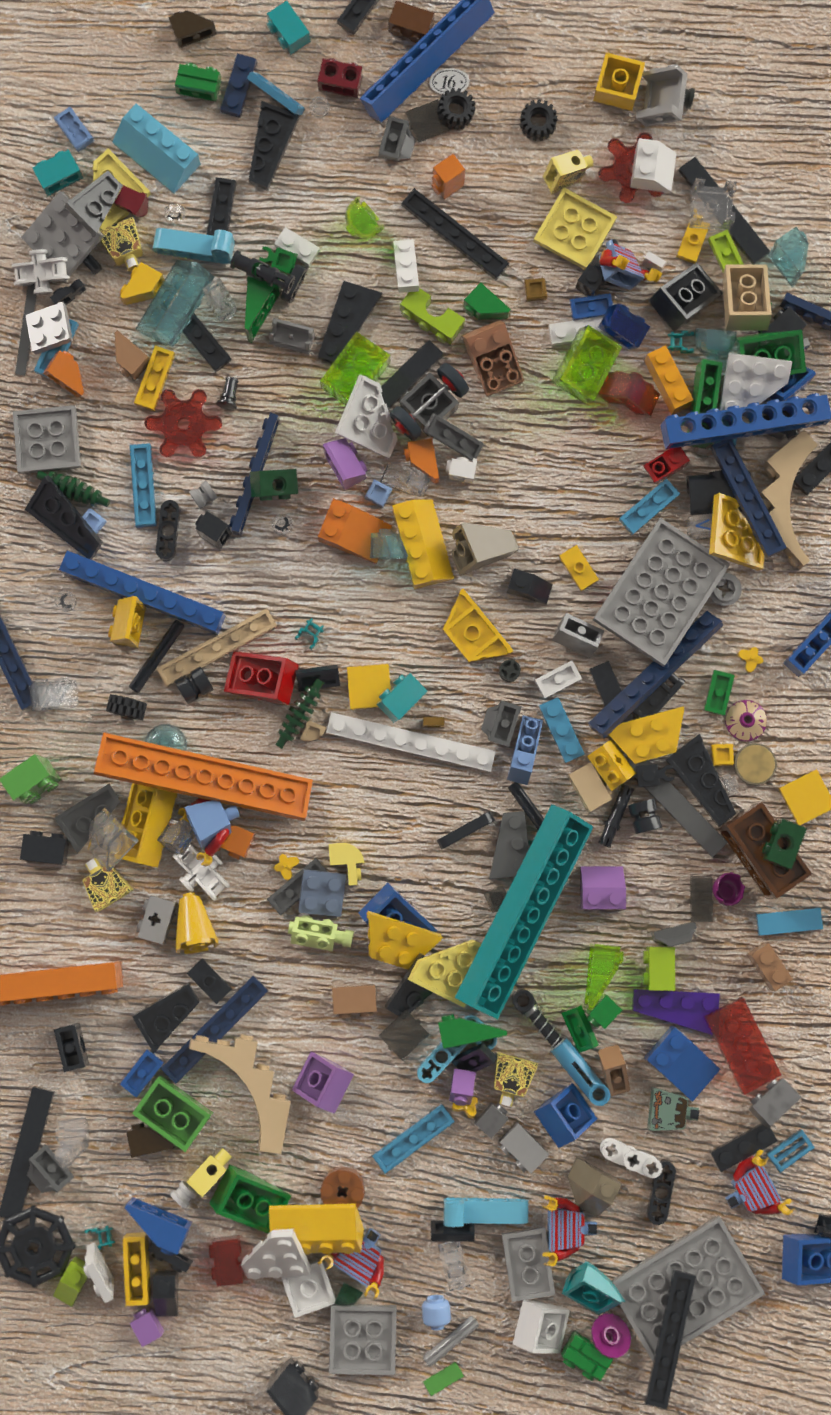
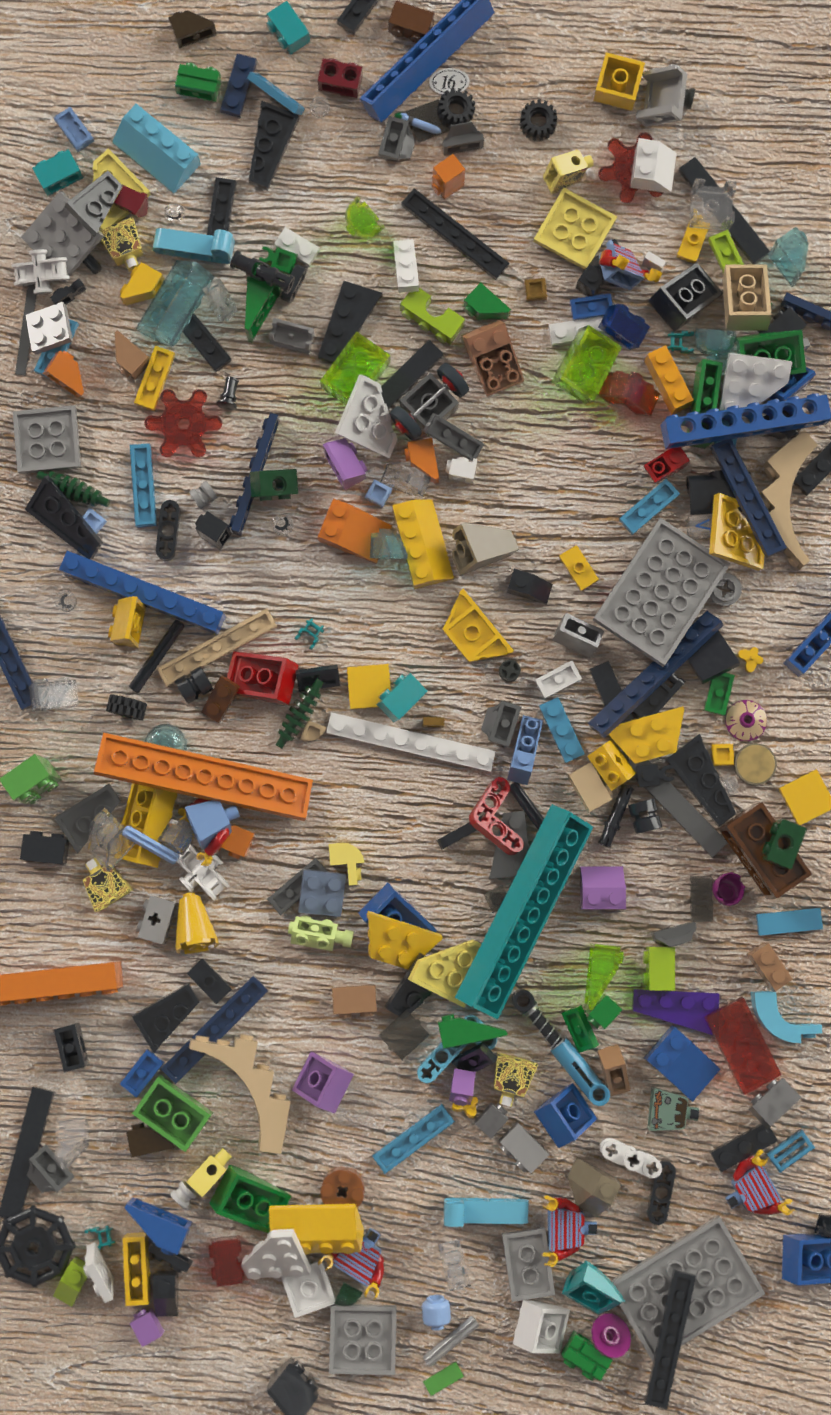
(150, 844): none -> light blue axle
(220, 699): none -> reddish brown plate
(285, 865): yellow piece -> none
(418, 123): none -> light blue piece
(452, 1234): black tile -> none
(462, 138): none -> dark grey slope
(488, 819): none -> red beam
(713, 659): none -> black tile
(766, 1011): none -> medium azure arch

